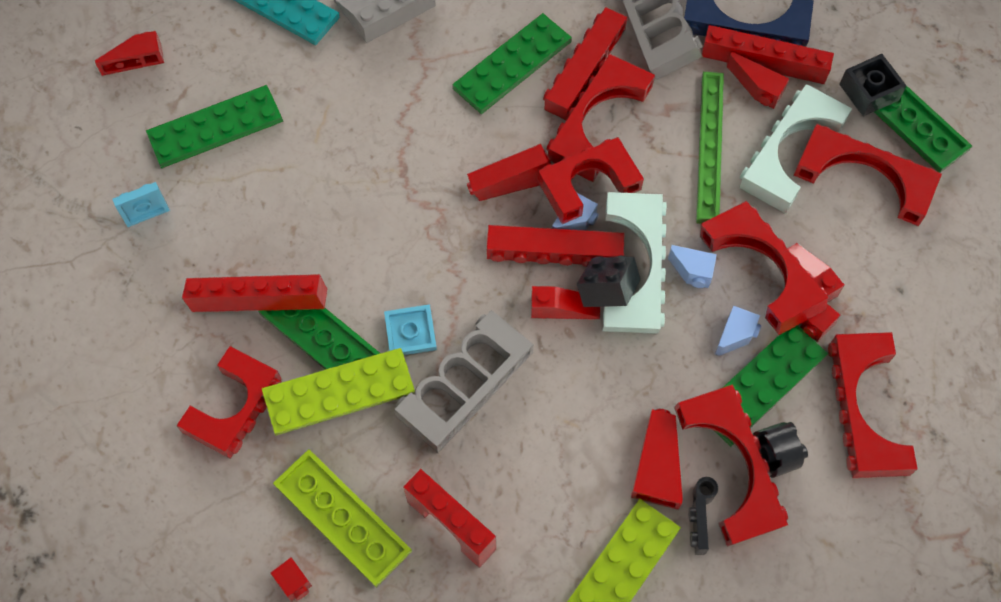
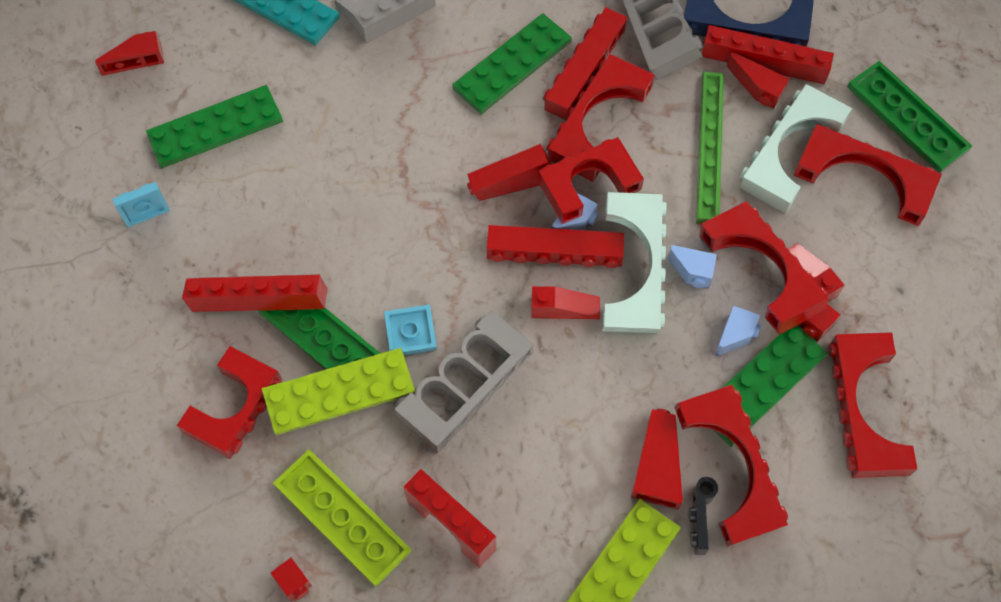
(608, 281): black brick -> none
(781, 448): black brick -> none
(872, 84): black brick -> none

